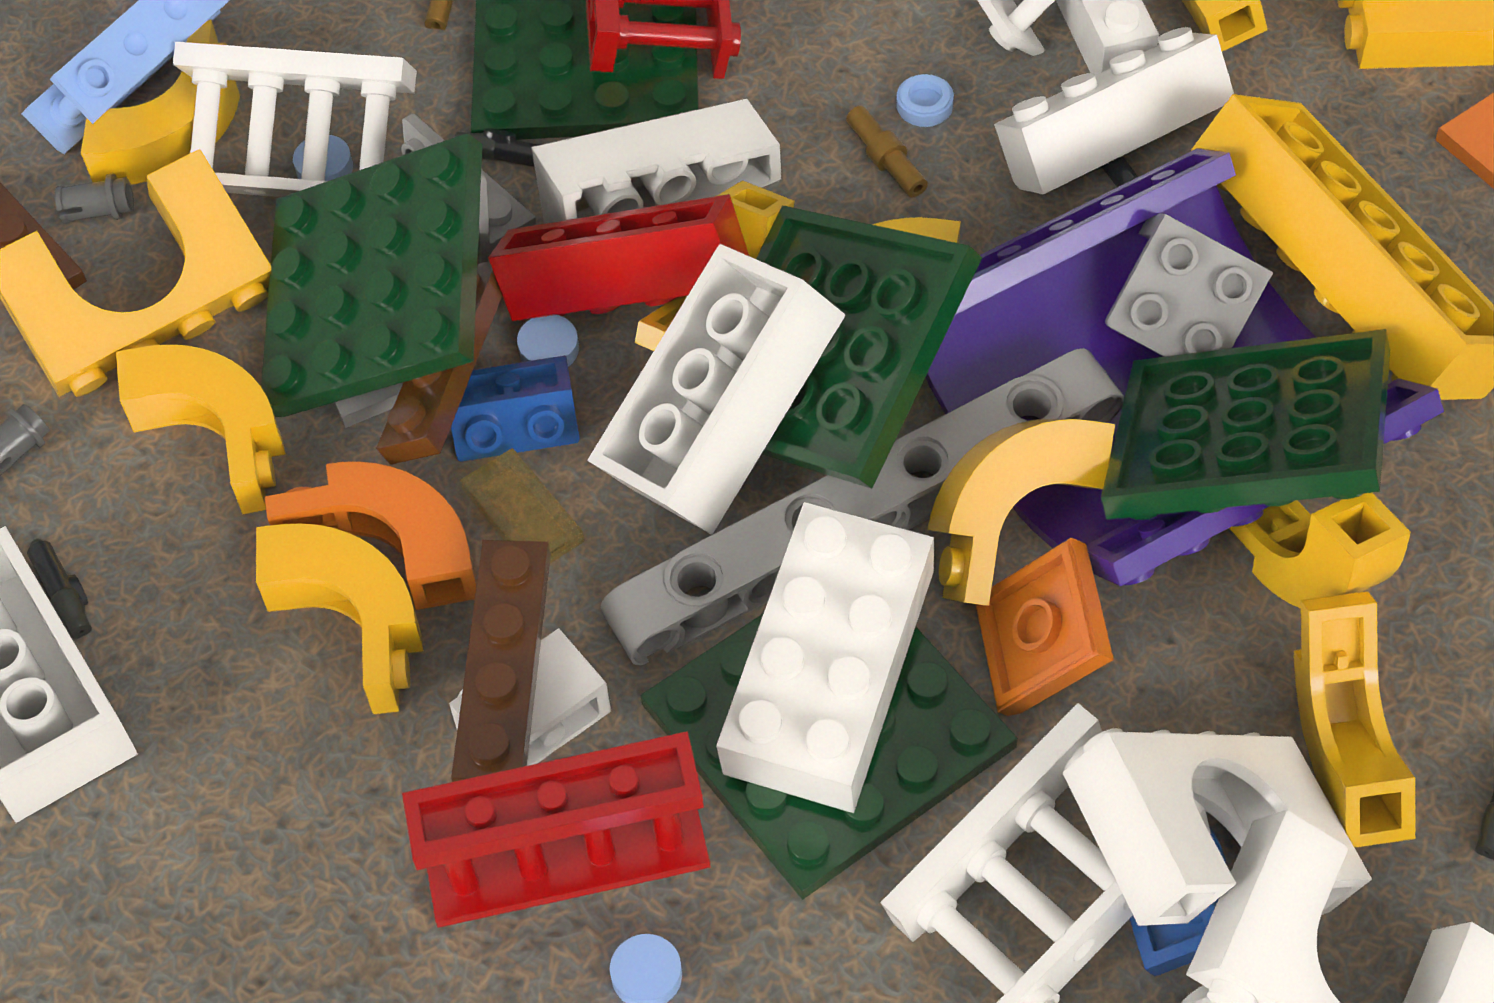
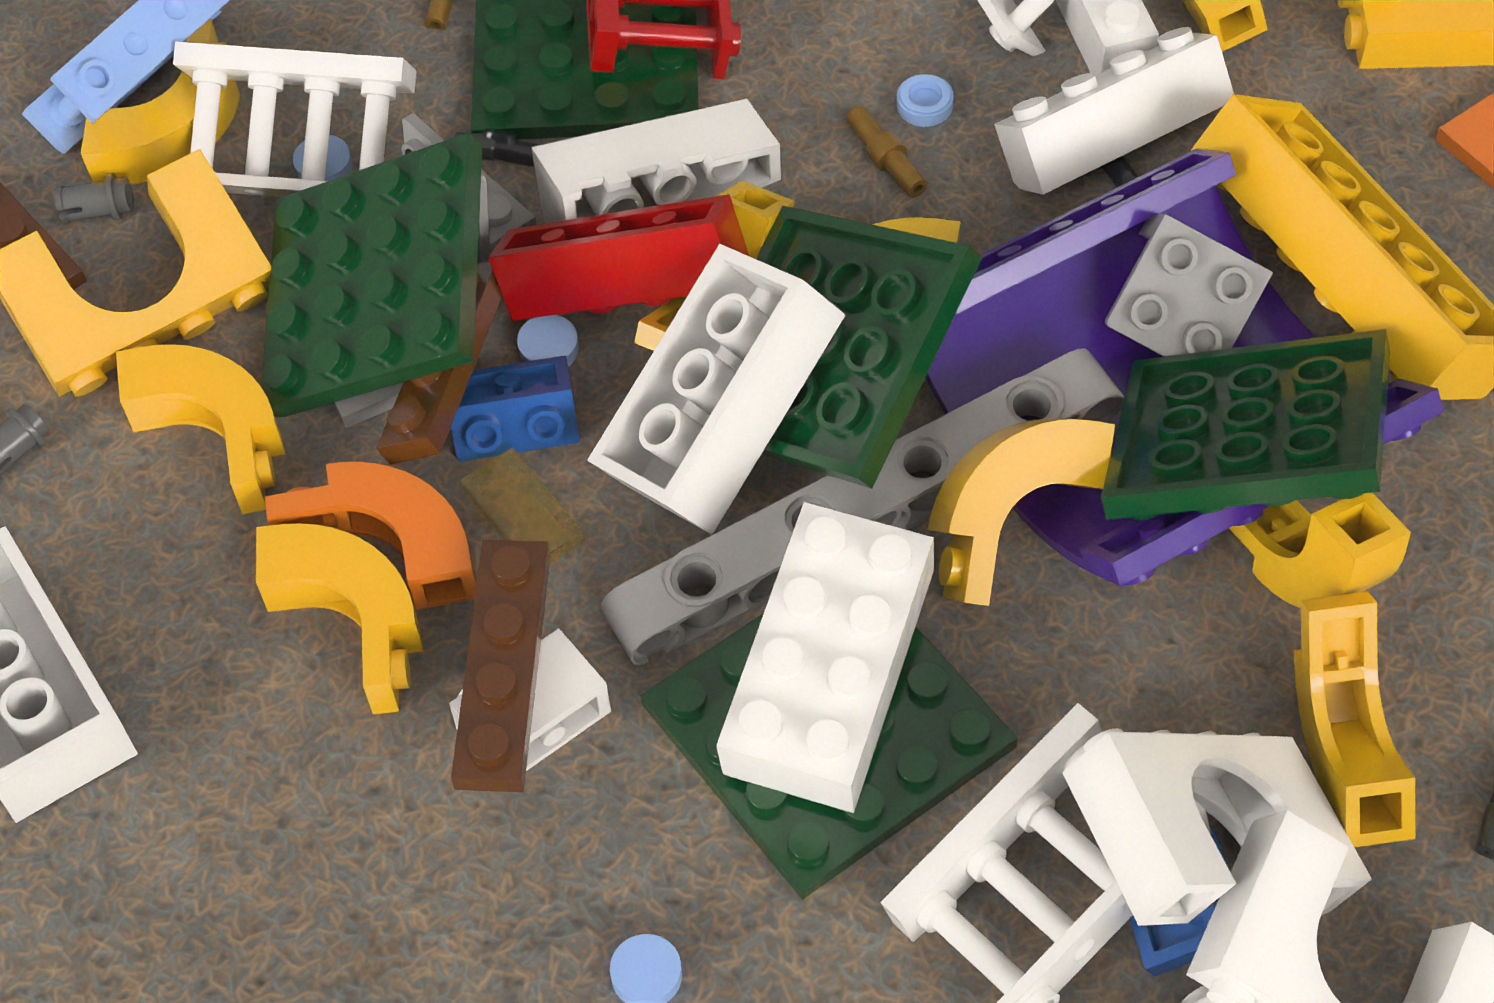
(63, 590): piece -> none
(558, 829): red fence -> none
(1044, 628): orange tile -> none

